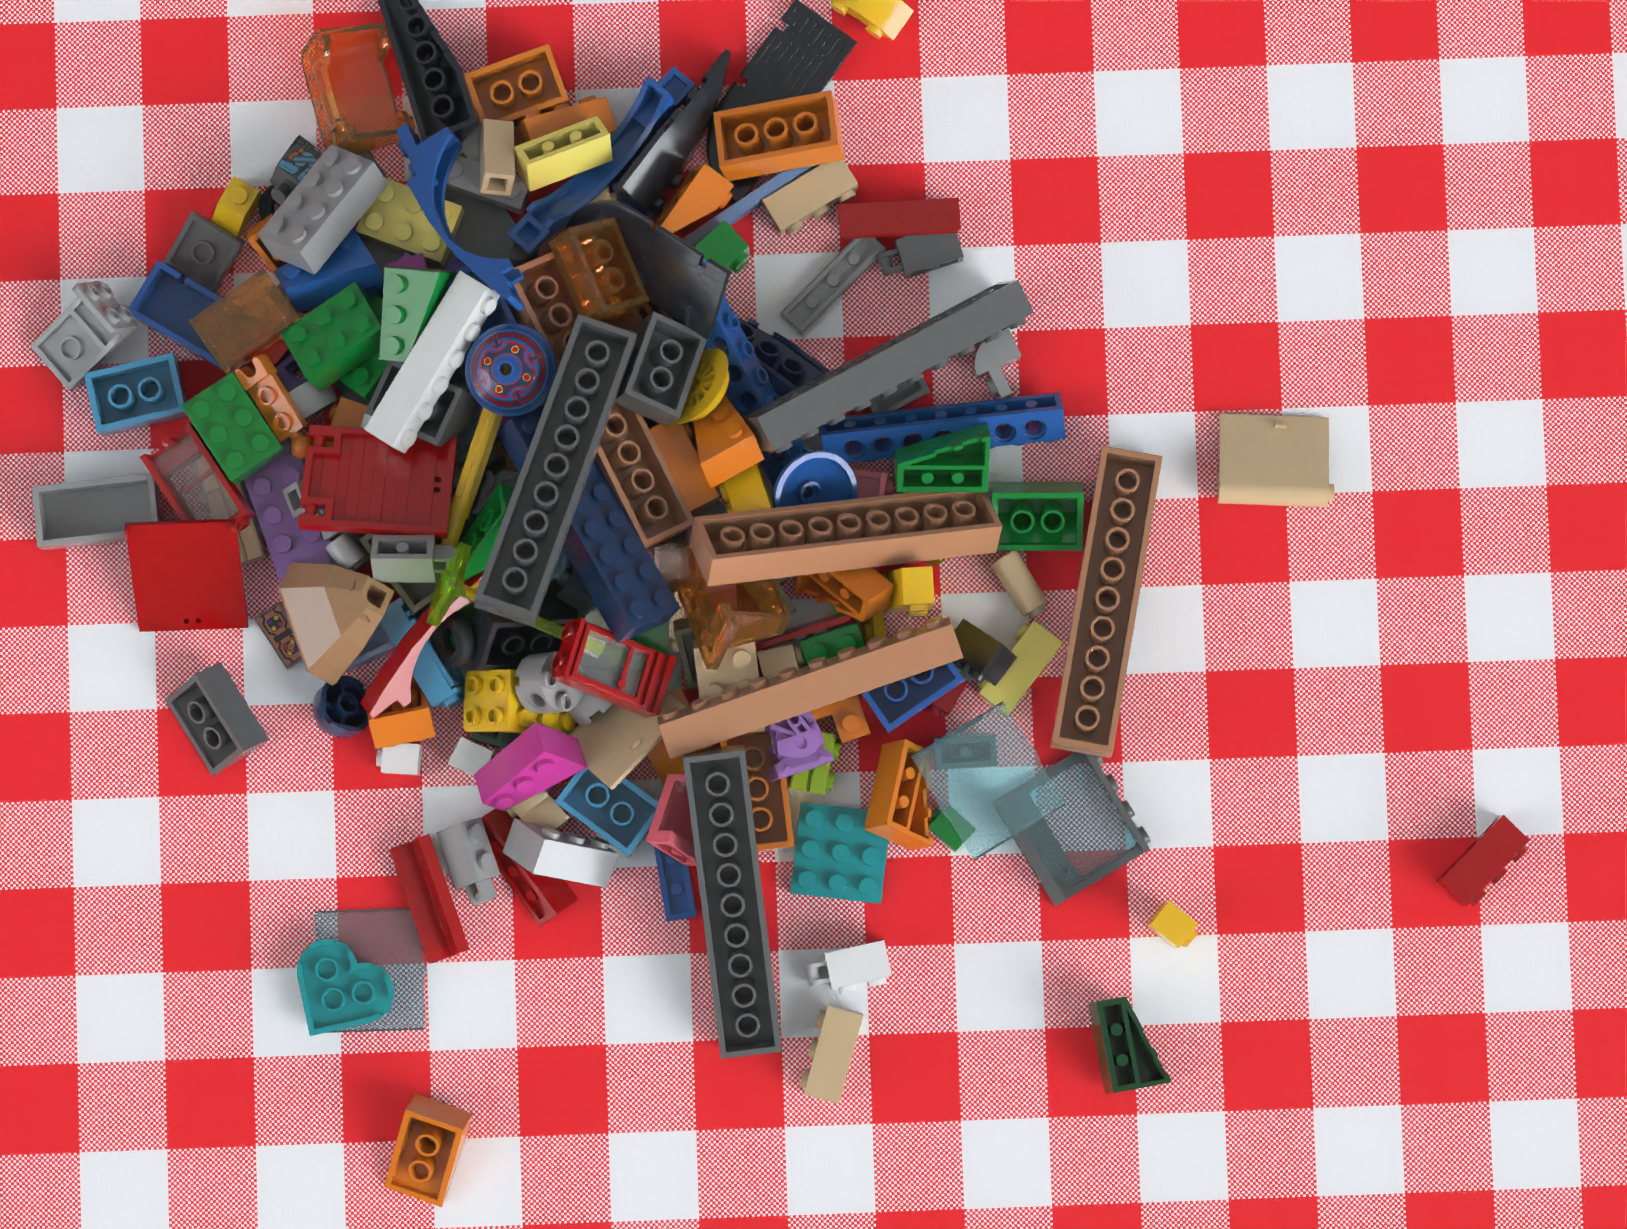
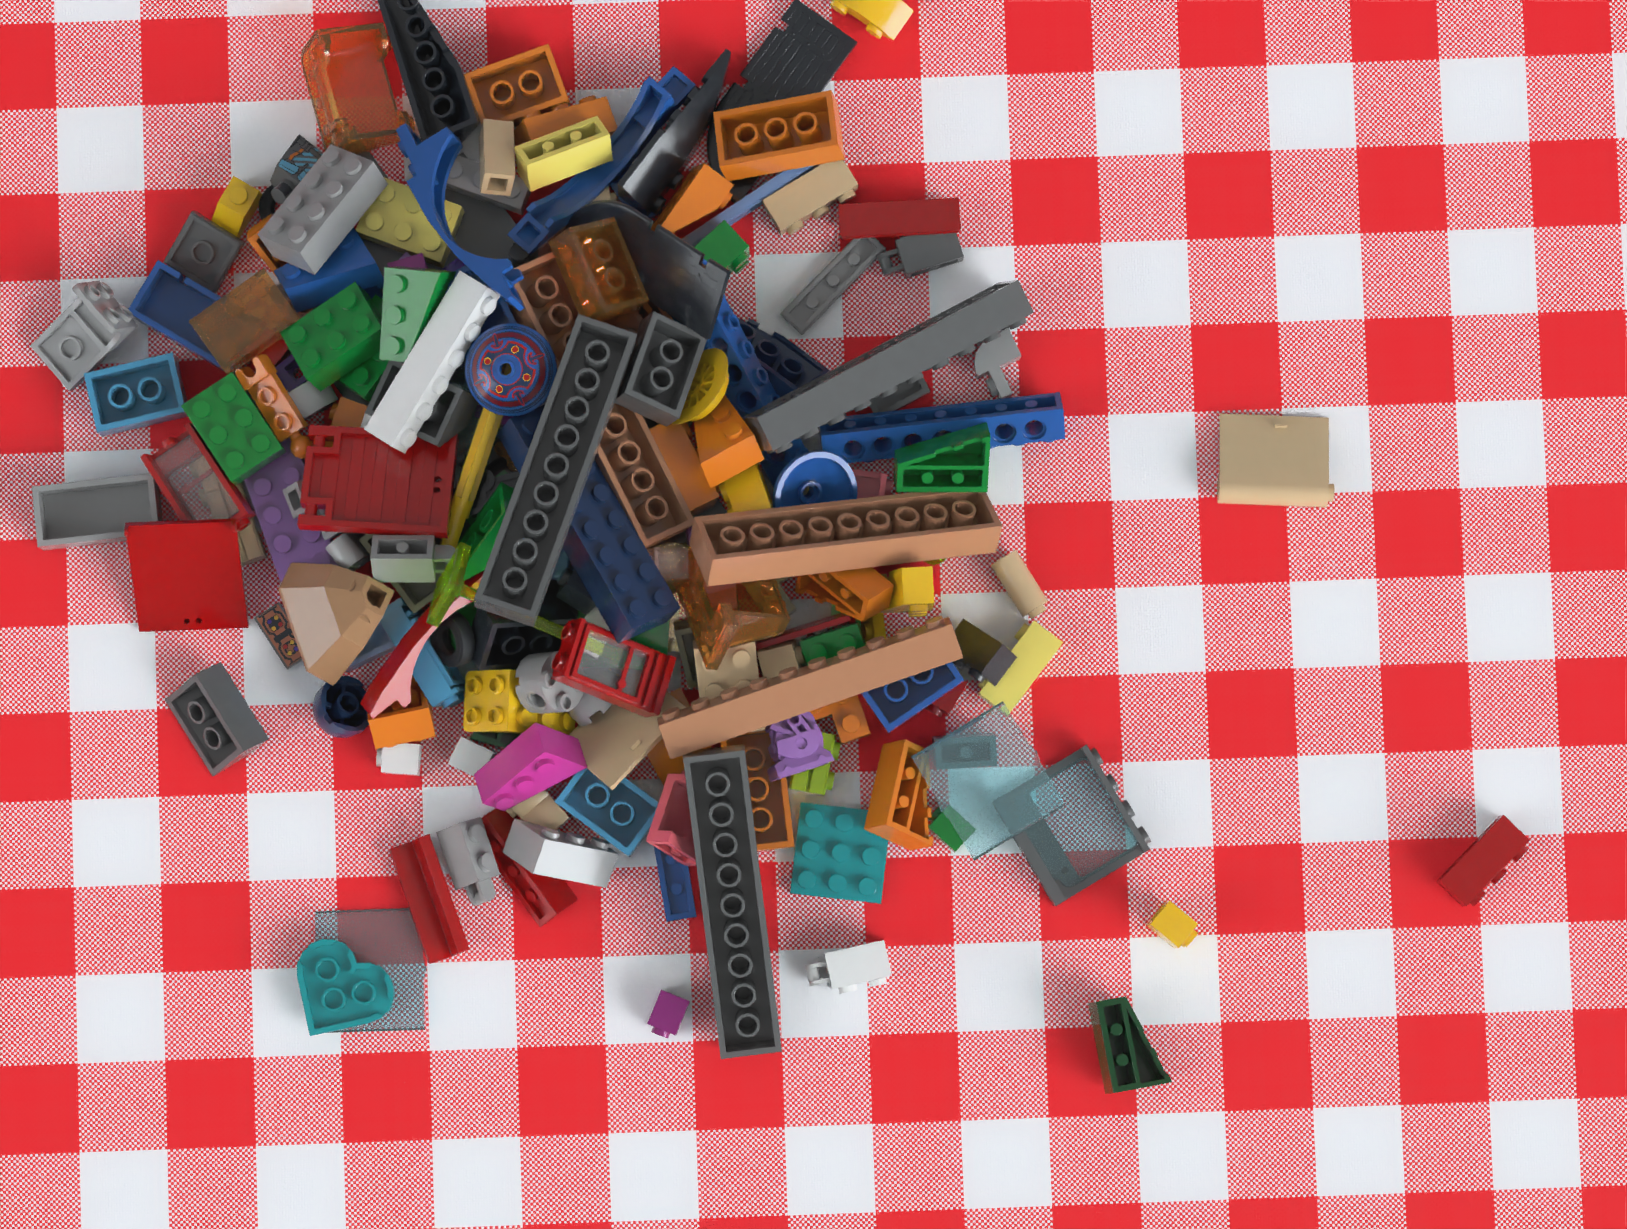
(427, 1149): orange slope -> none
(668, 1014): none -> magenta brick
(831, 1054): tan brick -> none
(1039, 515): green slope -> none
(1106, 602): nougat brick -> none

